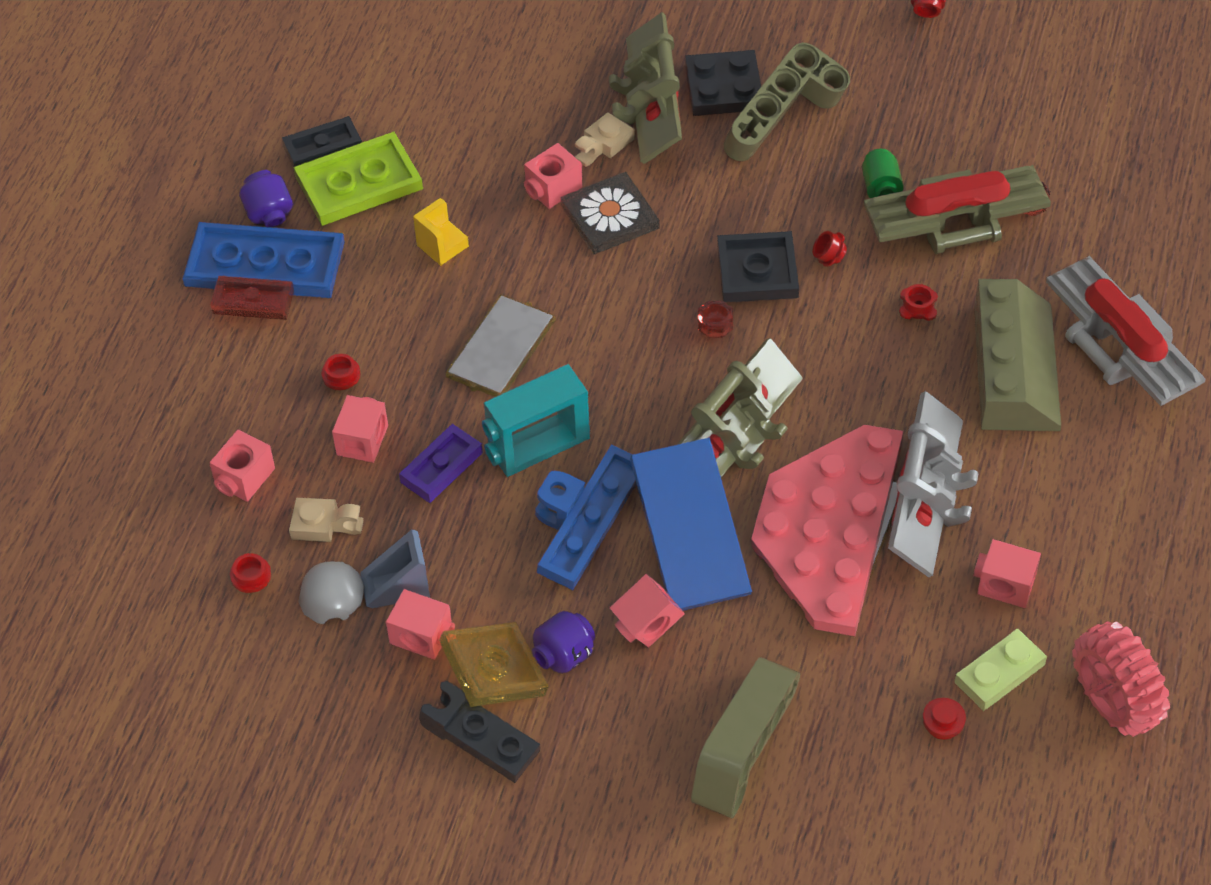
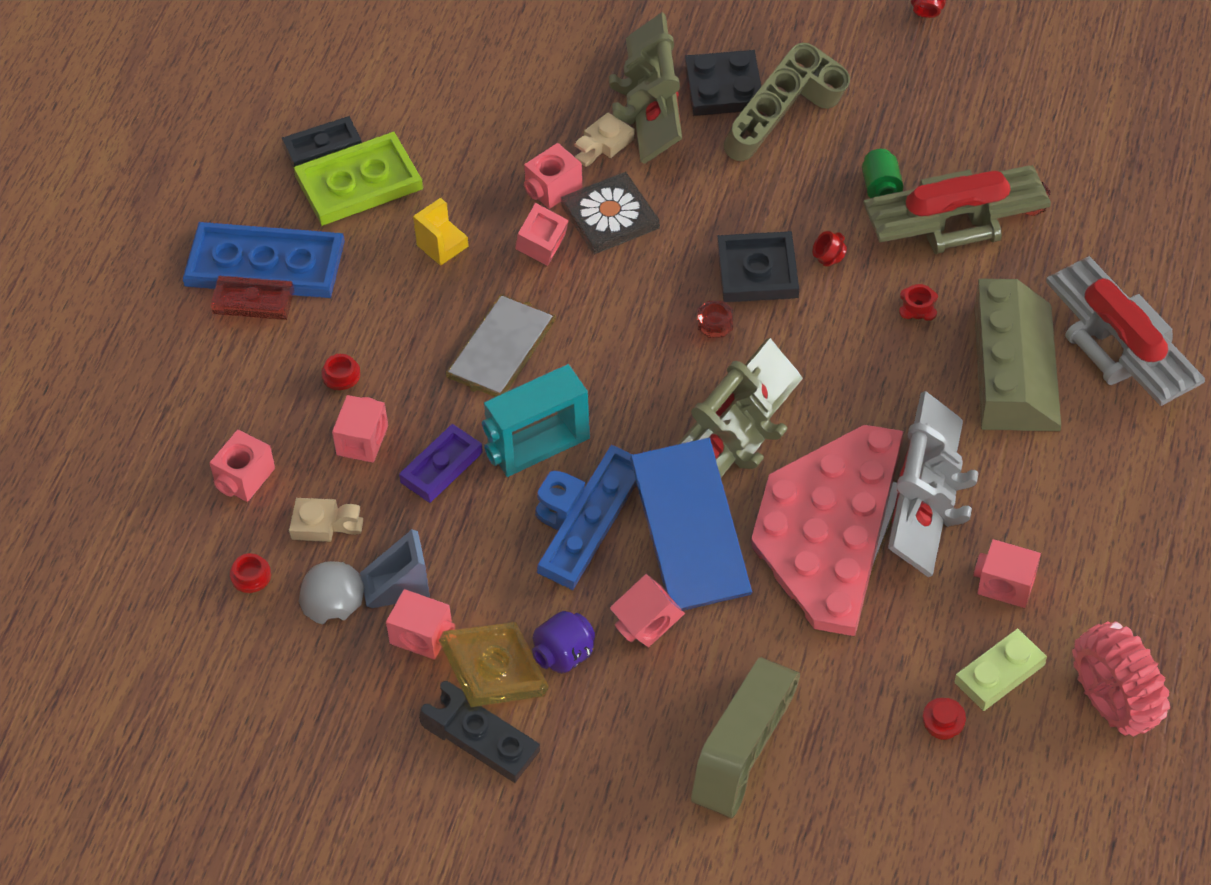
(265, 198): dark purple head -> none
(541, 234): none -> coral brick

